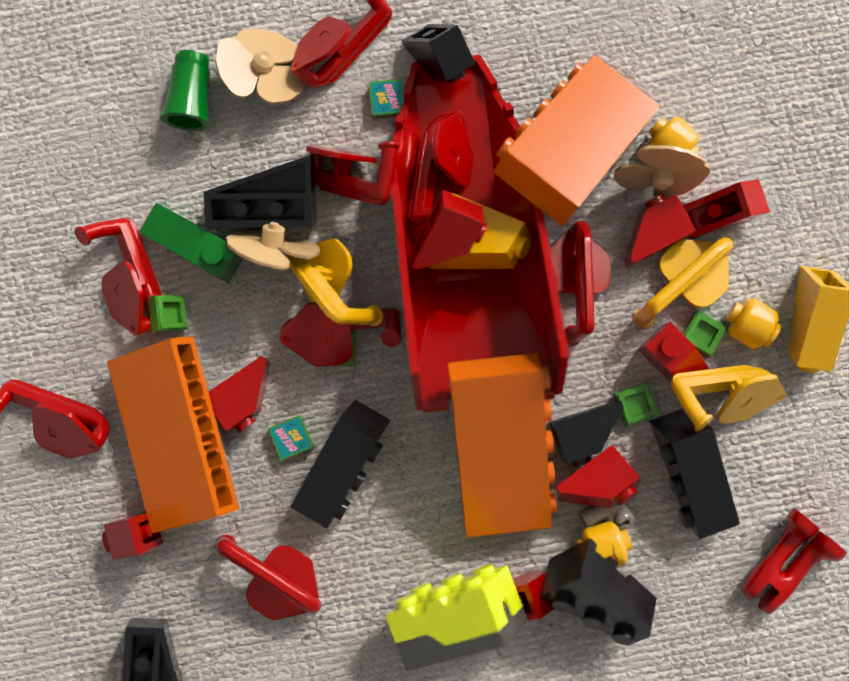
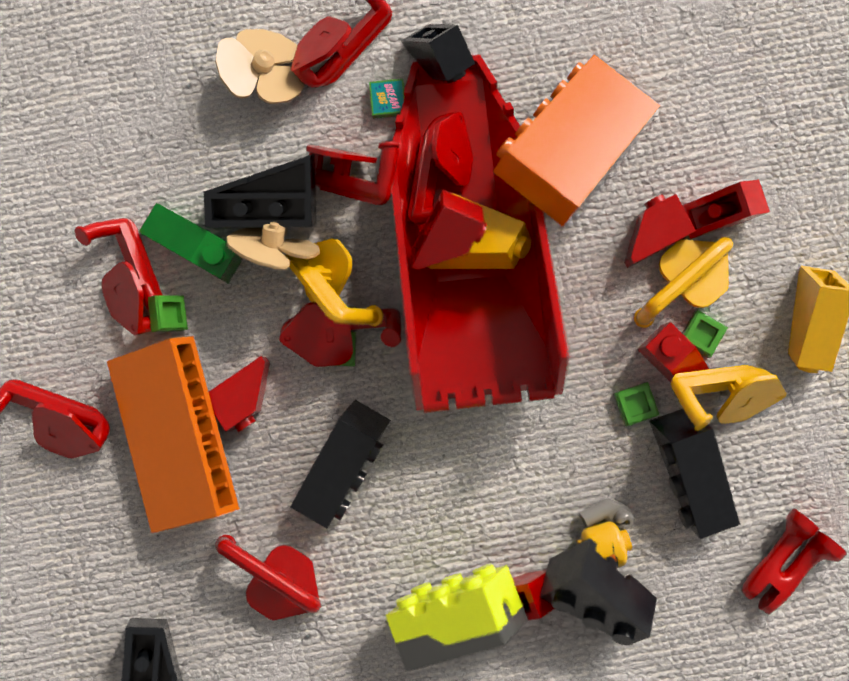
(130, 536): red slope -> none
(188, 92): green plant -> none
(291, 437): tile -> none
(503, 444): orange brick -> none
(582, 270): red piece -> none
(585, 432): black slope -> none
(601, 482): red slope -> none
(671, 171): tan piece -> none
(674, 133): yellow head -> none
(753, 324): yellow head -> none

